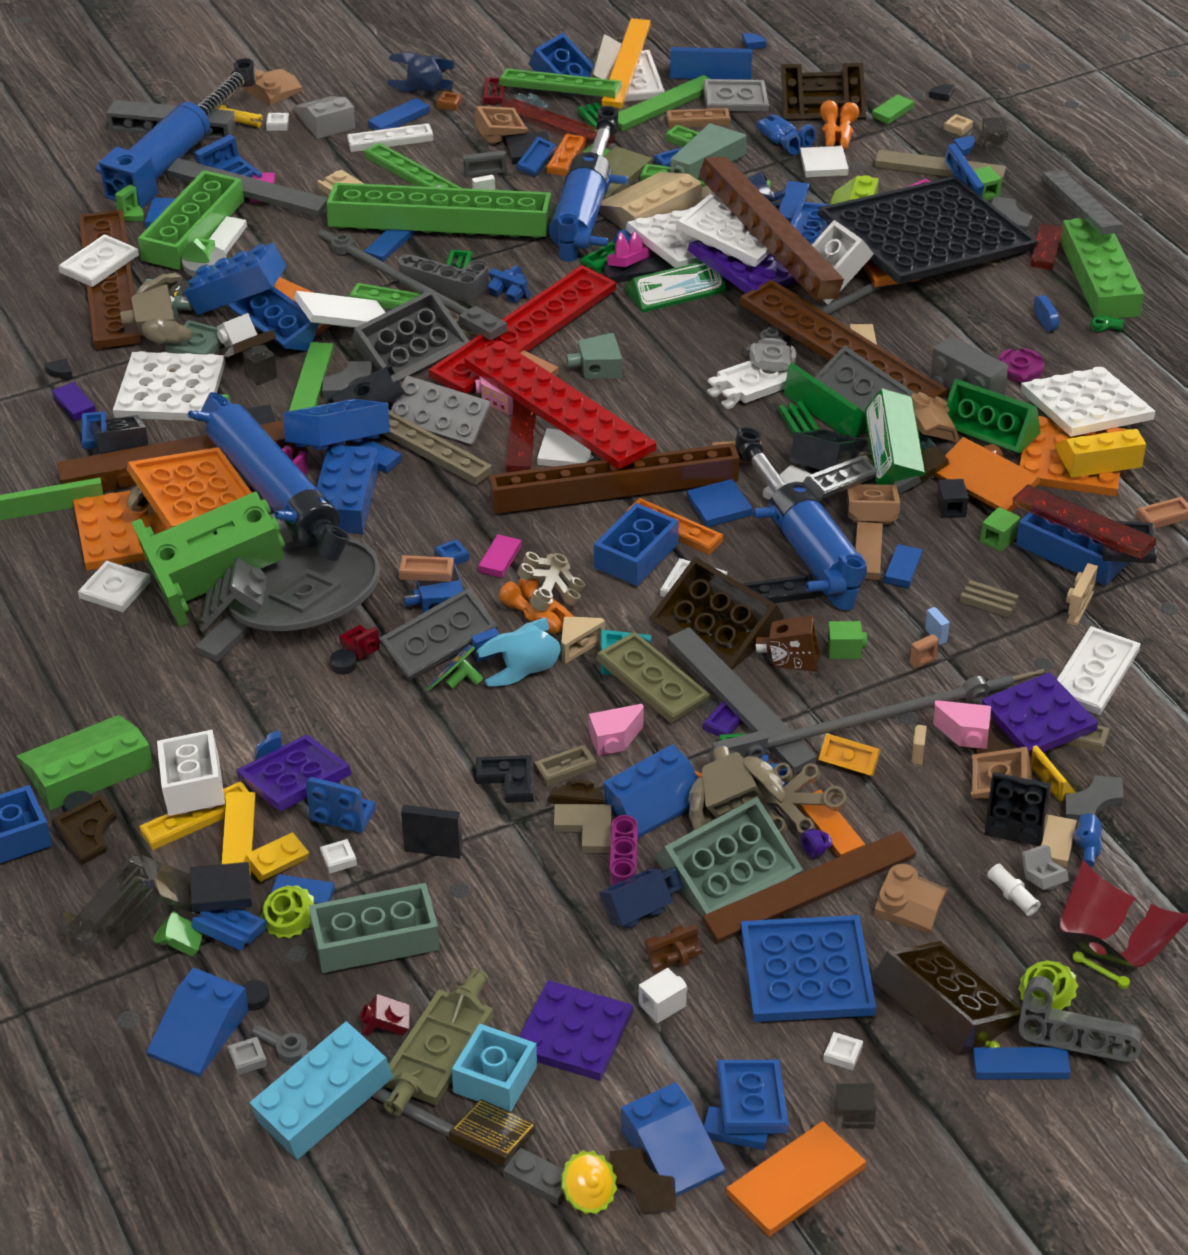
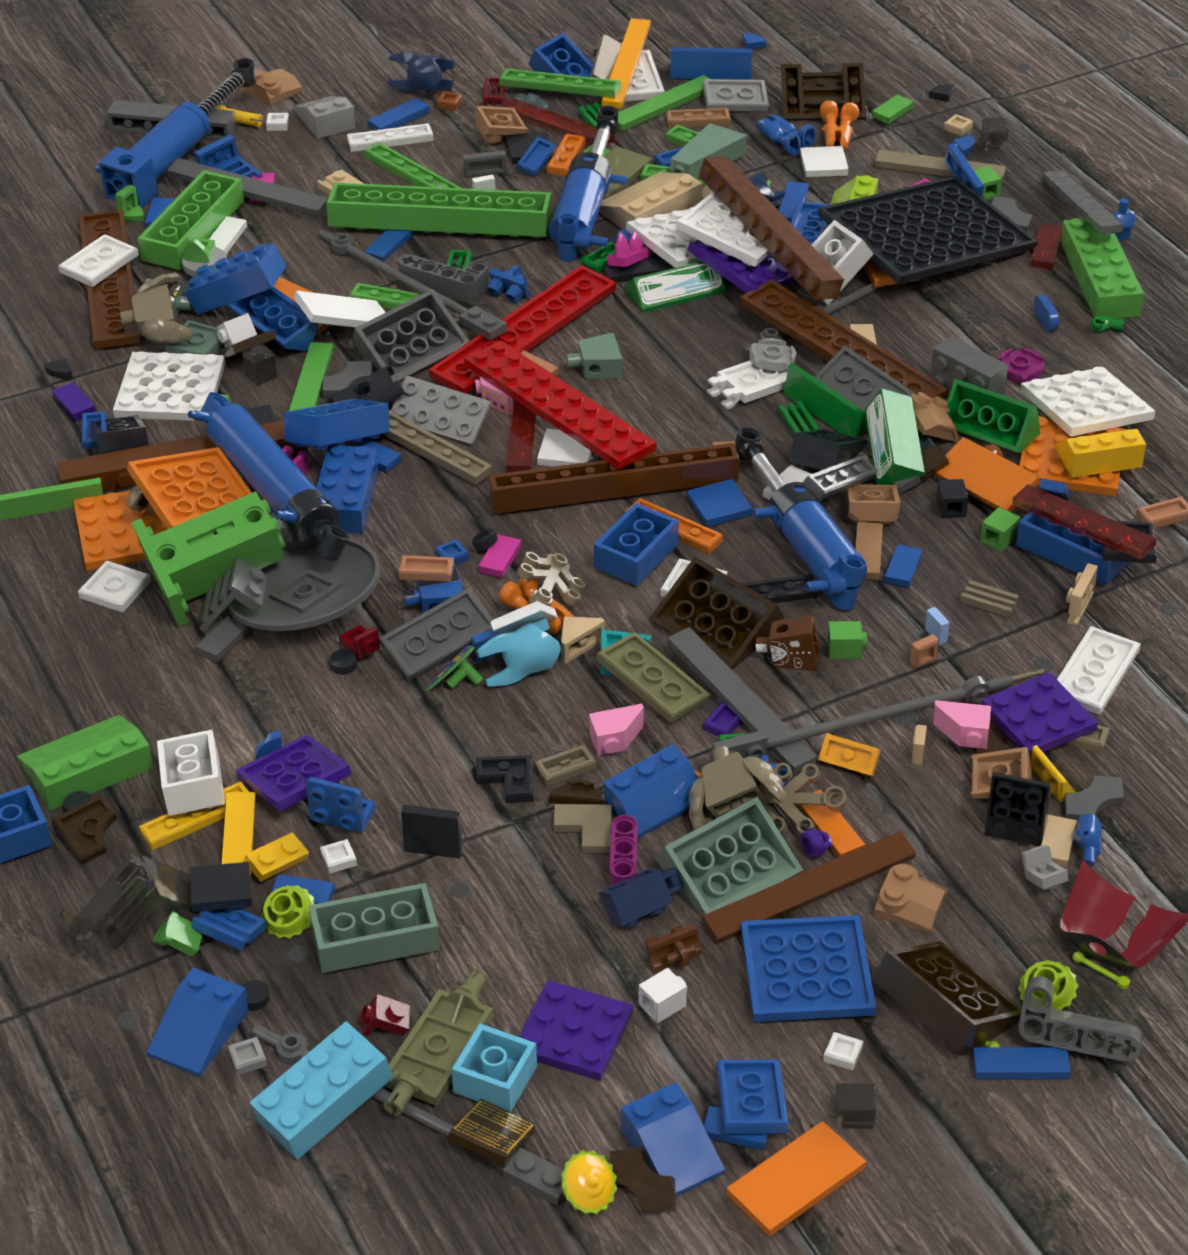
(484, 539): none -> black tile
(519, 617): none -> white tile
(1013, 889): white pin -> none
(1055, 488): none -> blue tile
(1126, 217): none -> blue piece

